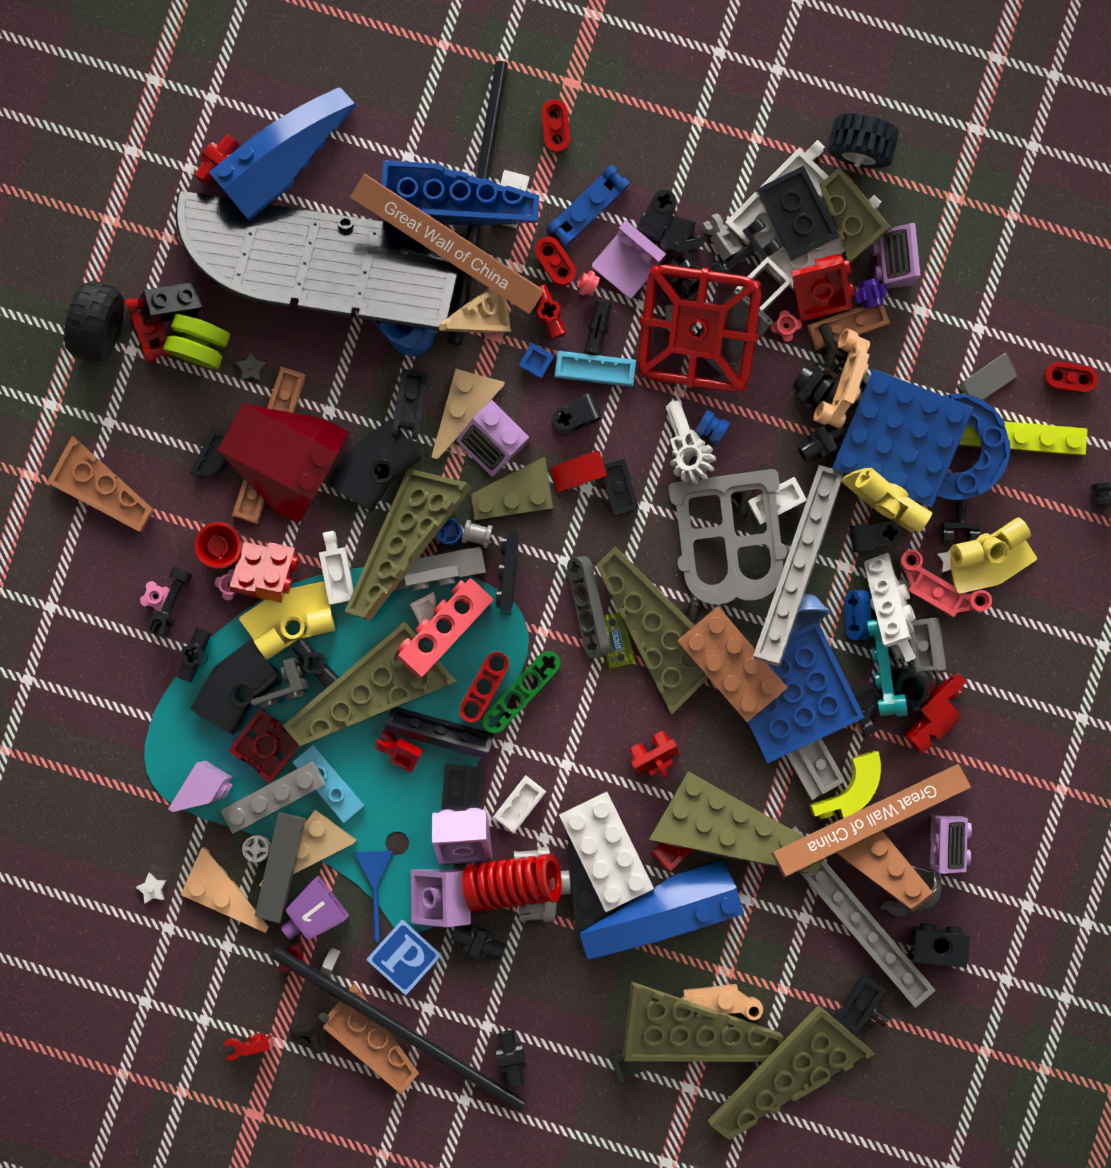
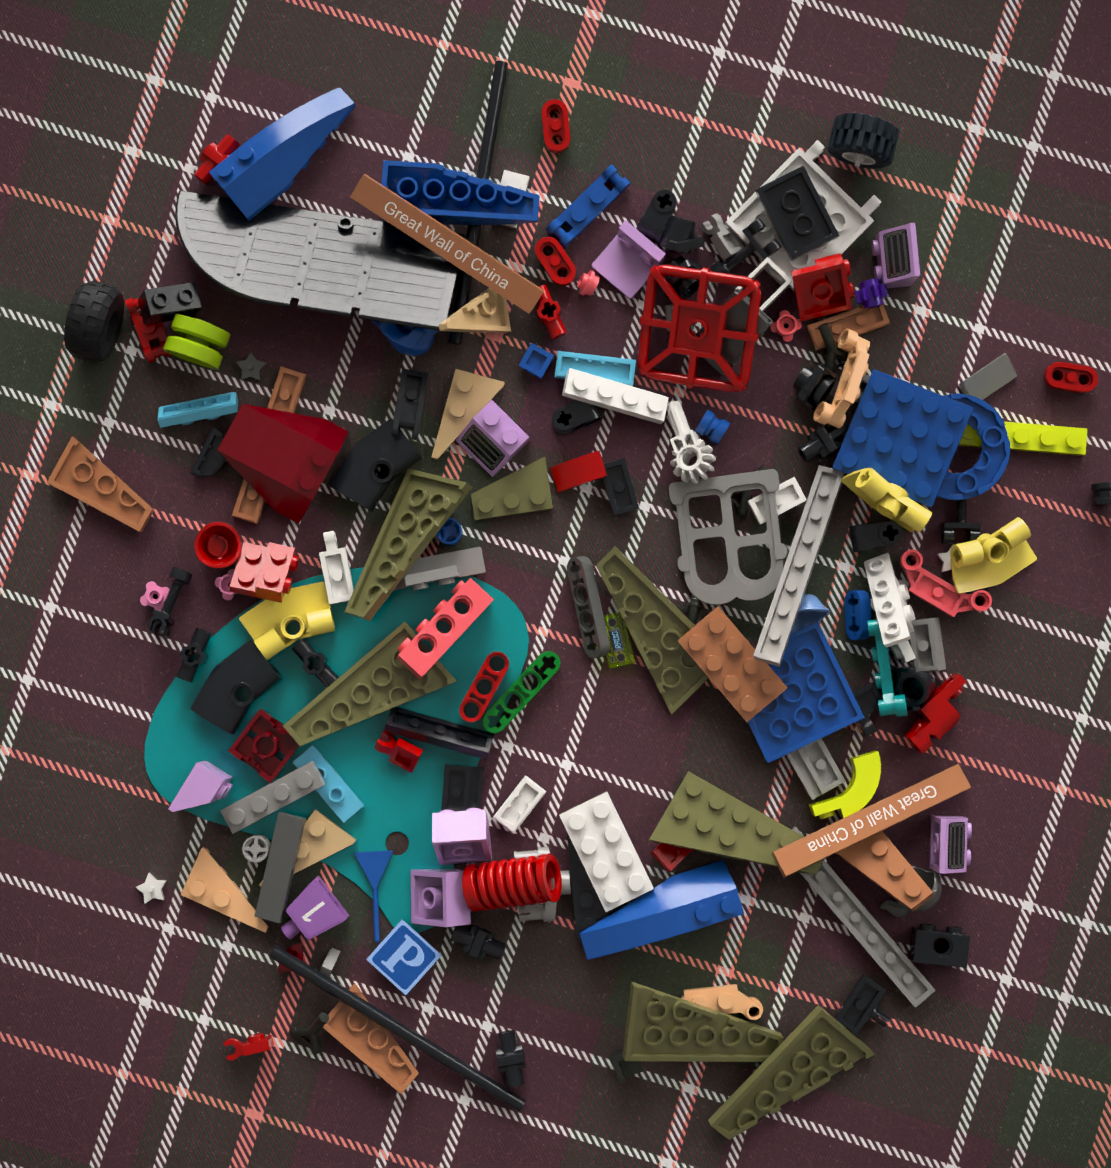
(198, 409): none -> medium azure plate
(292, 673): dark grey bracket -> none
(424, 607): white tile -> none
(477, 534): light grey bush -> none
(507, 572): black plate -> none
(601, 311): black pin -> none
(615, 396): none -> white plate
(657, 759): red hips -> none
(853, 214): olive wing -> none

